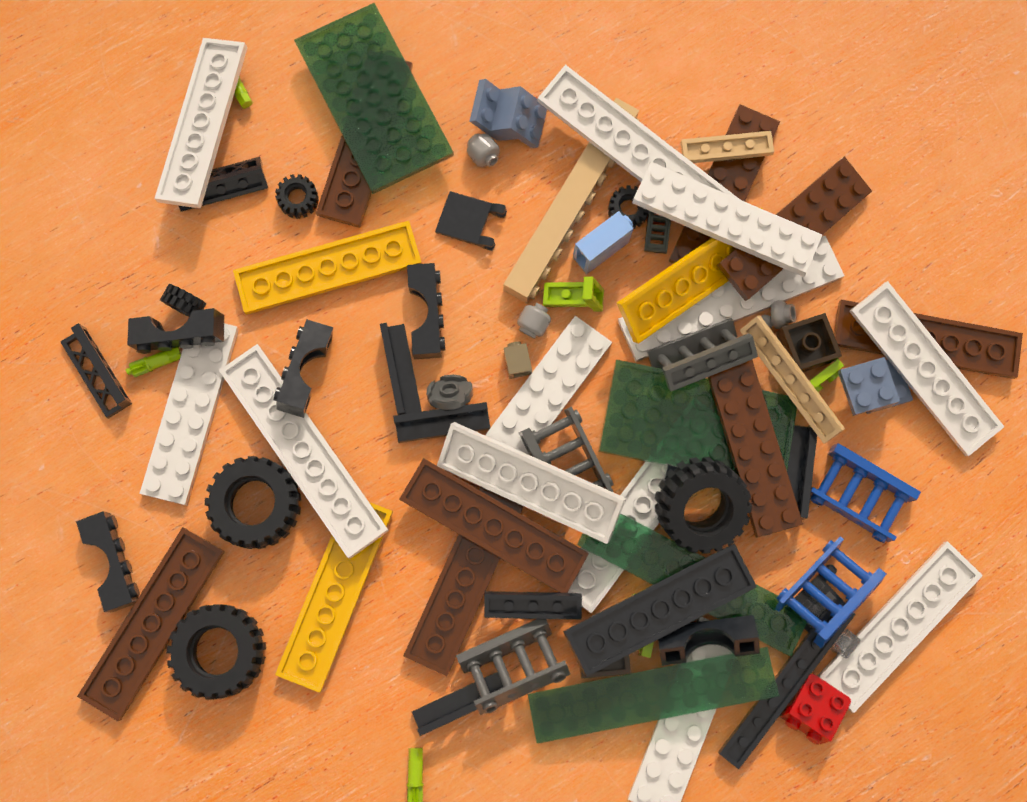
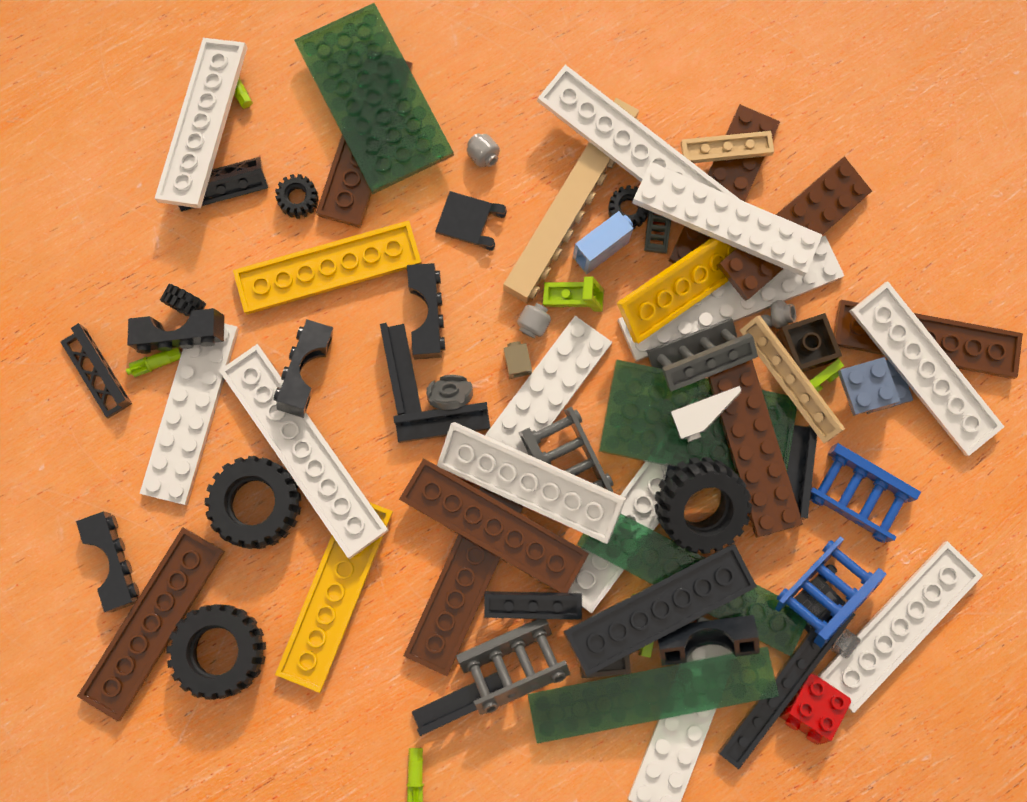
(508, 113): sand blue bracket -> none
(700, 415): none -> white slope

